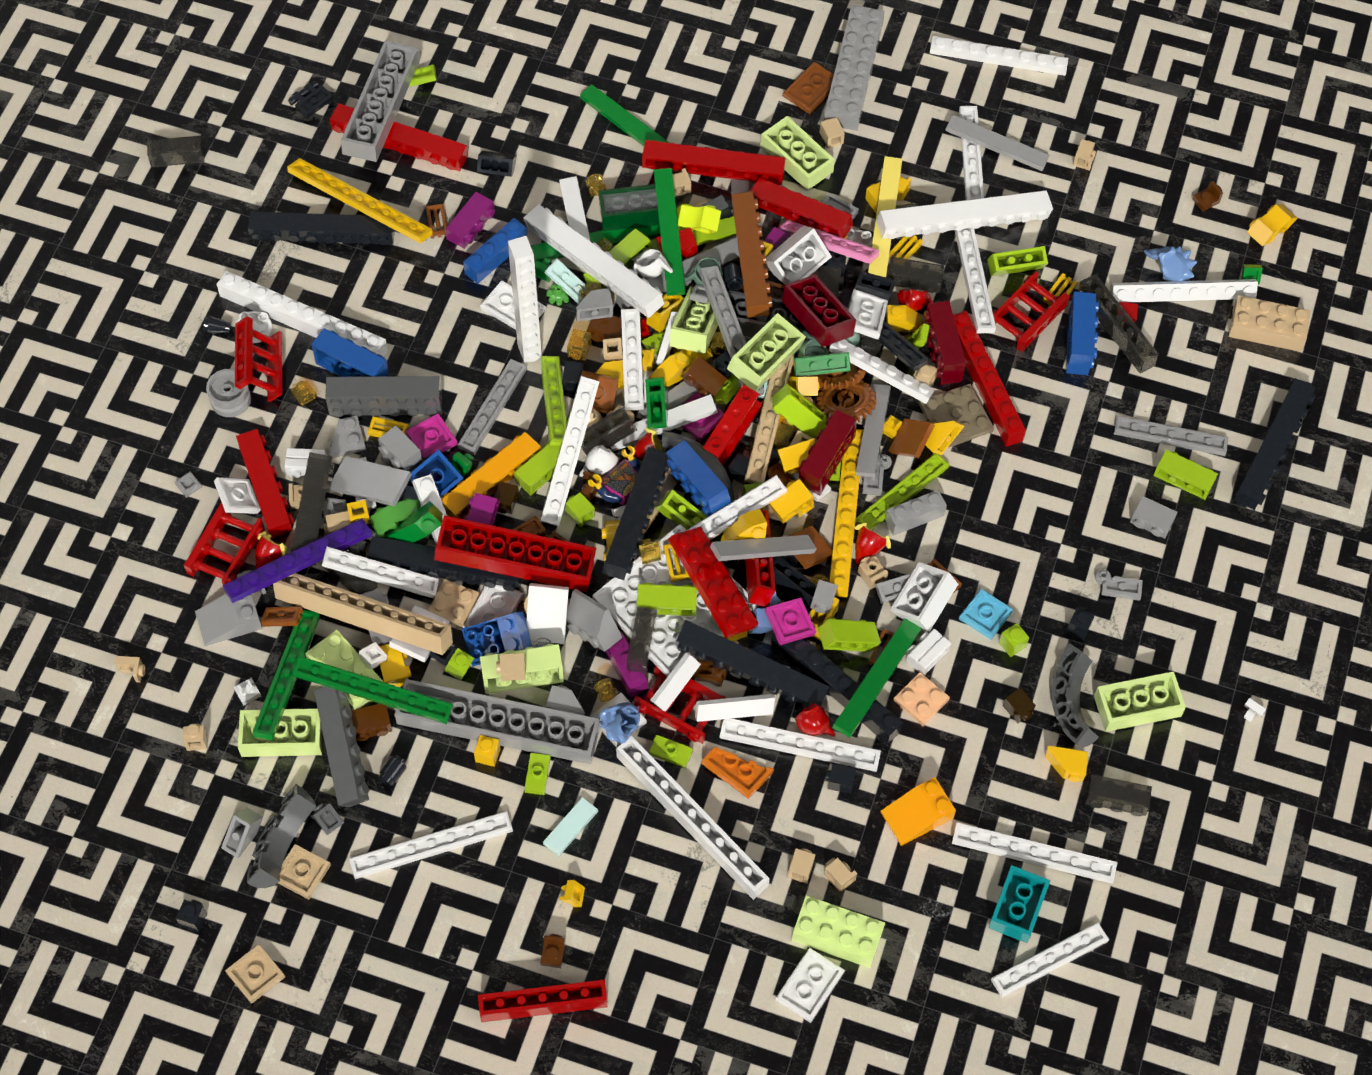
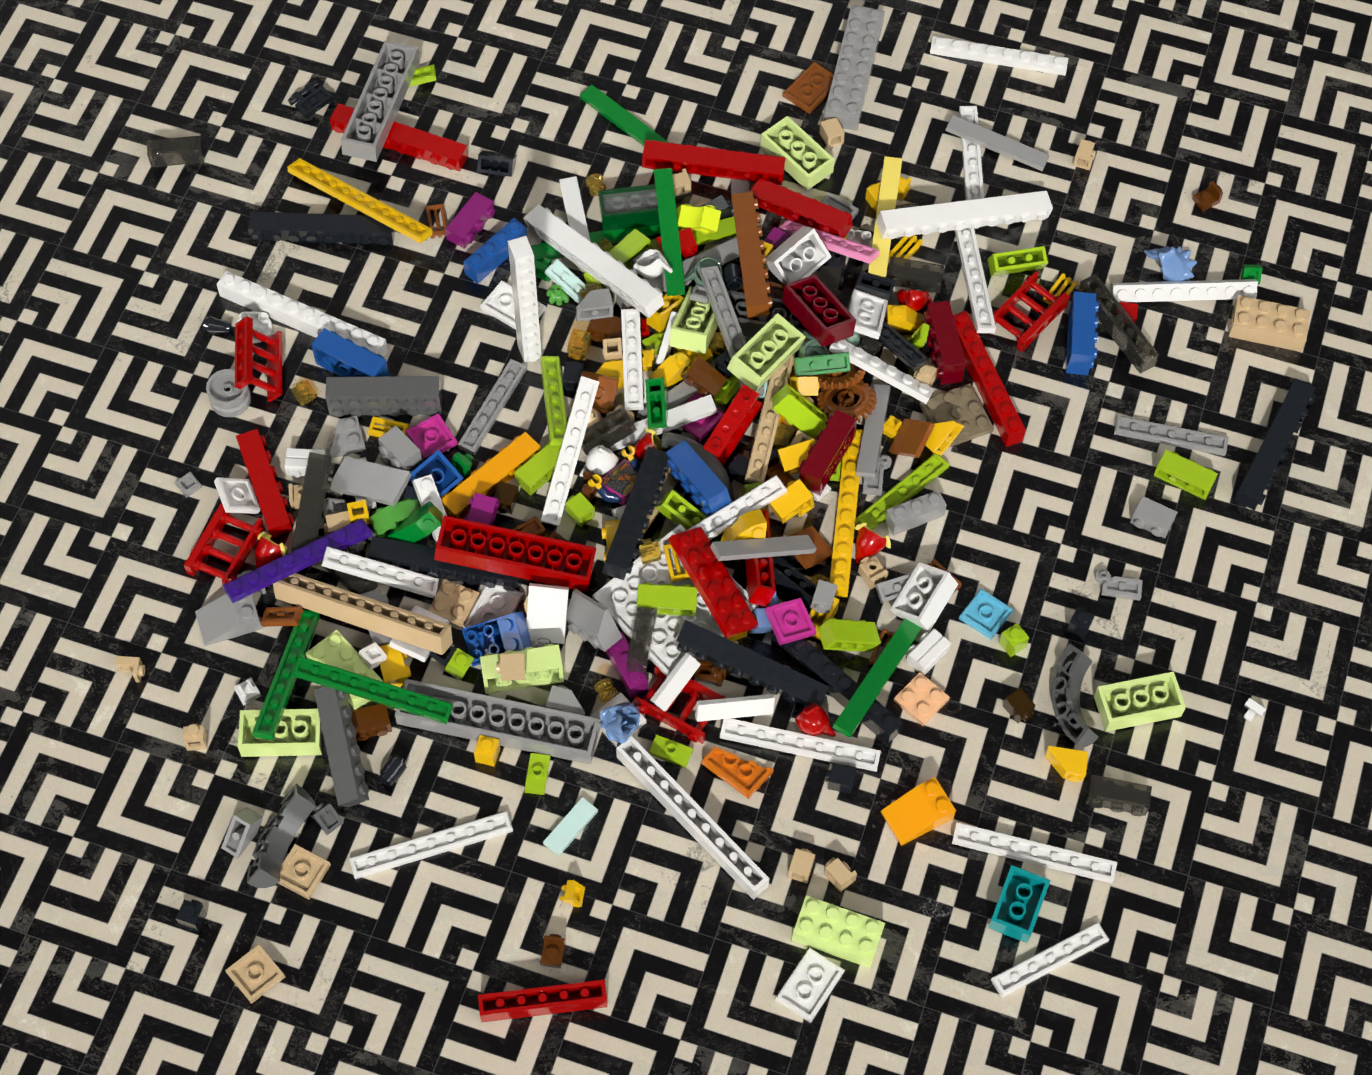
(1268, 226): yellow brick -> none

